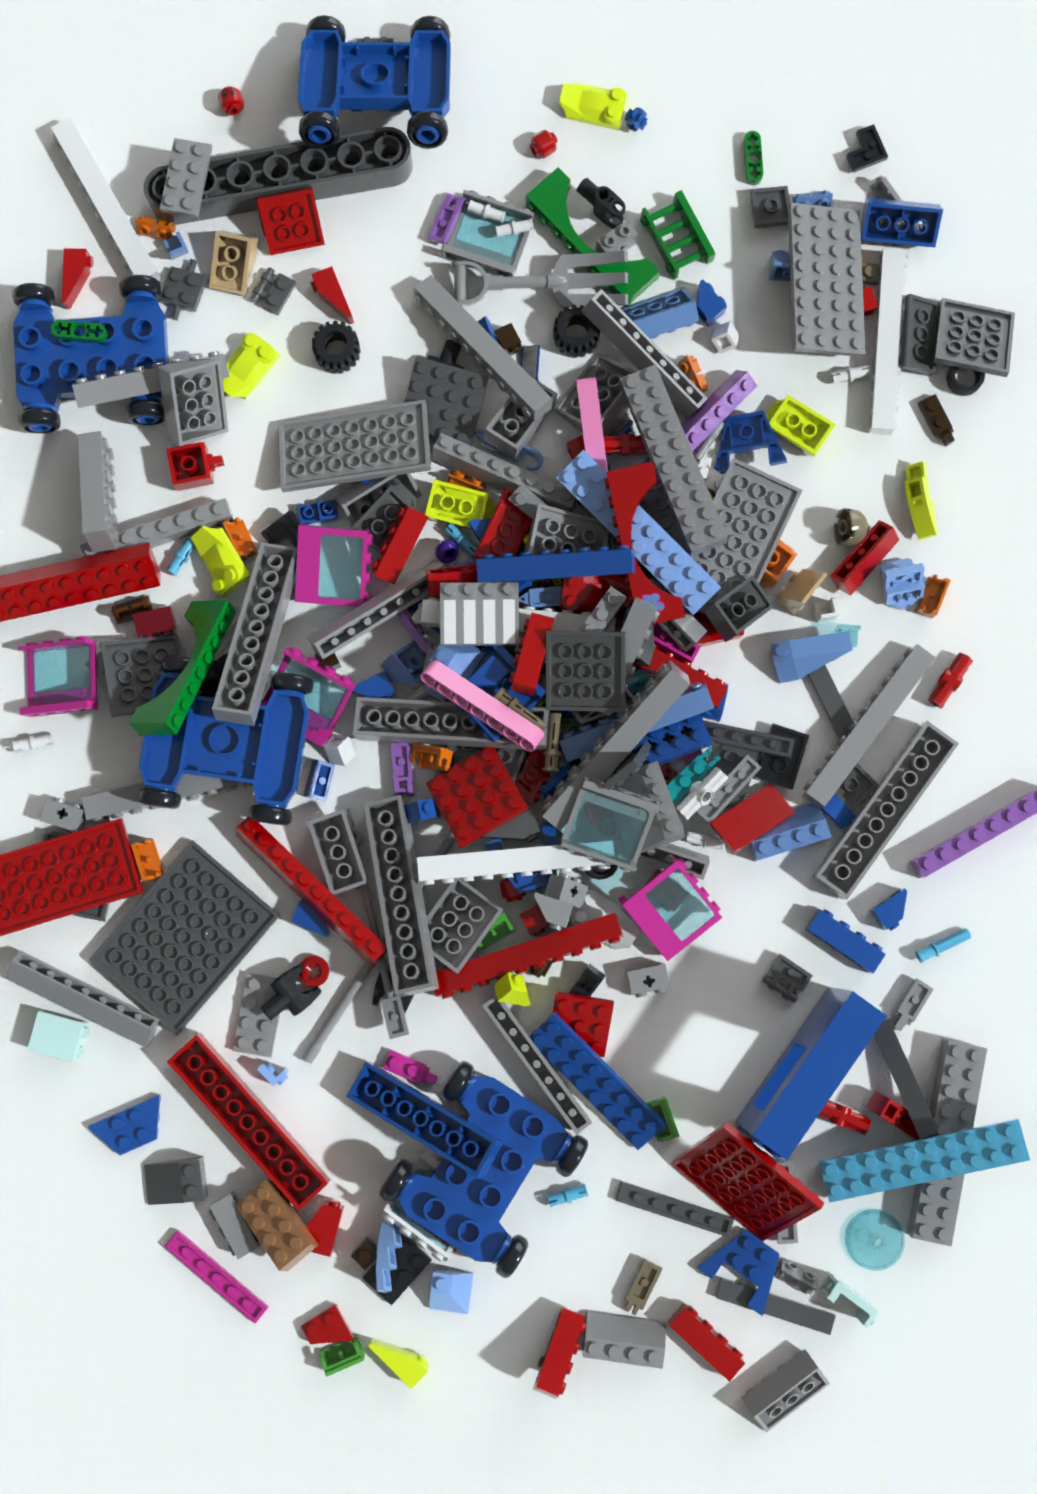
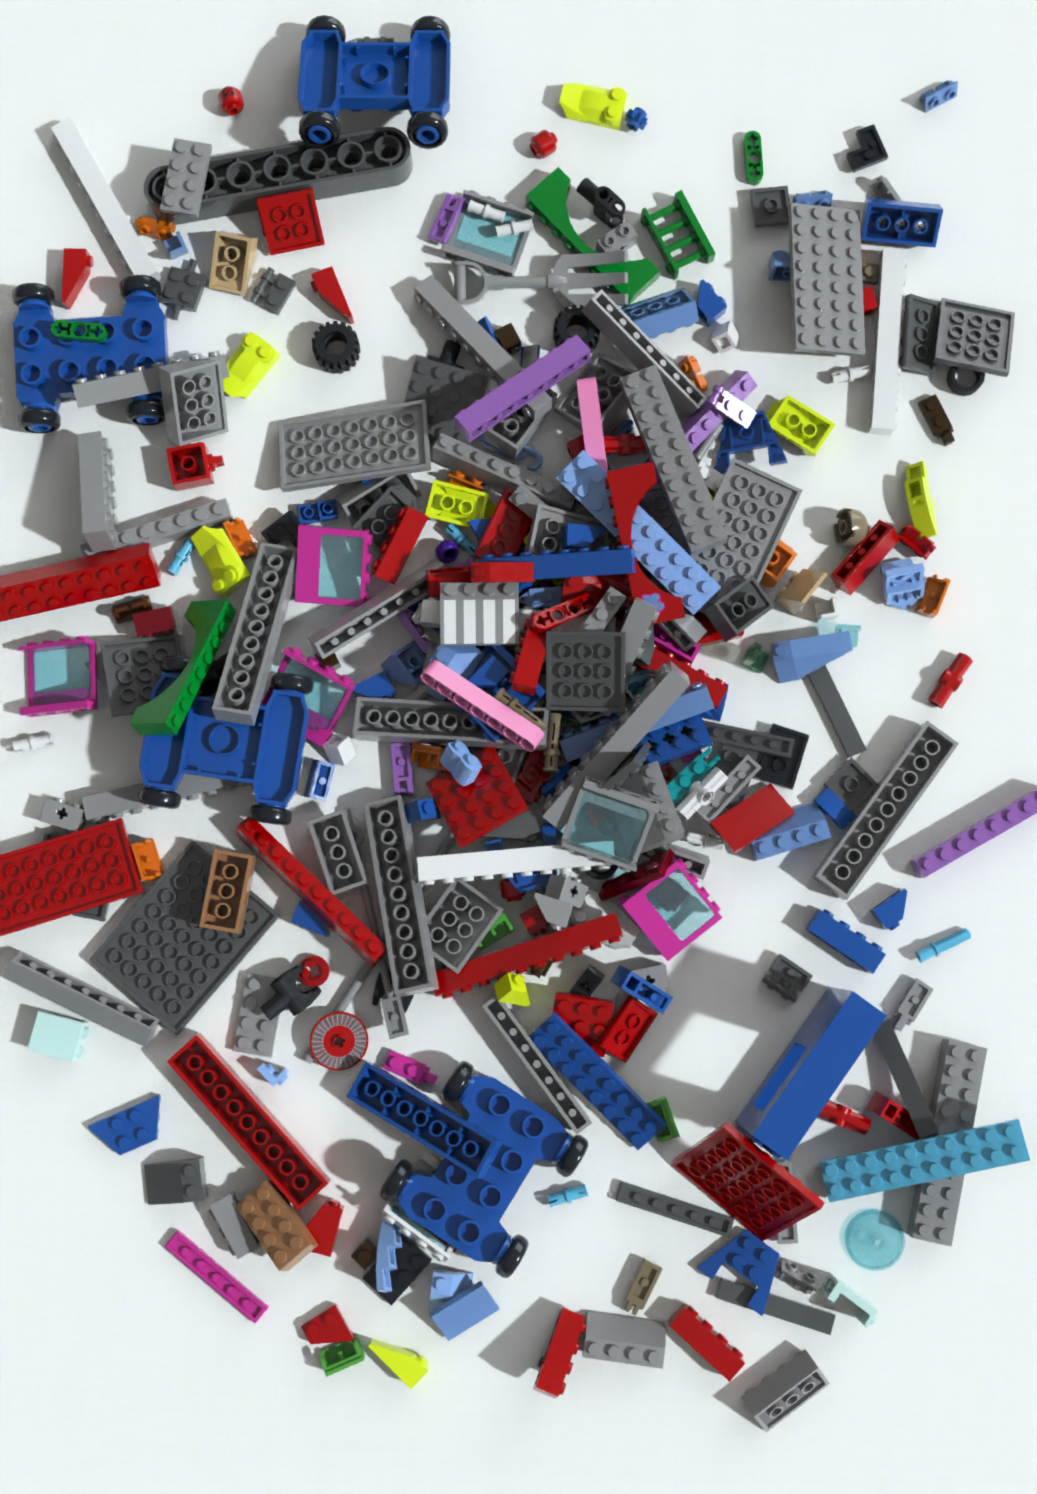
(227, 891): none -> medium nougat brick
(325, 1033): none -> piece
(460, 762): none -> light blue brick
(464, 1310): none -> medium blue tile
(502, 571): none -> red slope
(522, 388): none -> medium lavender brick
(564, 612): none -> red beam
(579, 536): none -> blue slope
(627, 1028): none -> red tile
(641, 989): none -> blue slope
(646, 872): none -> dark red wing
(731, 407): none -> plate
(755, 658): none -> clear green plate
(868, 726): light grey brick -> none
(922, 547): none -> red hinge
(944, 93): none -> medium blue hinge

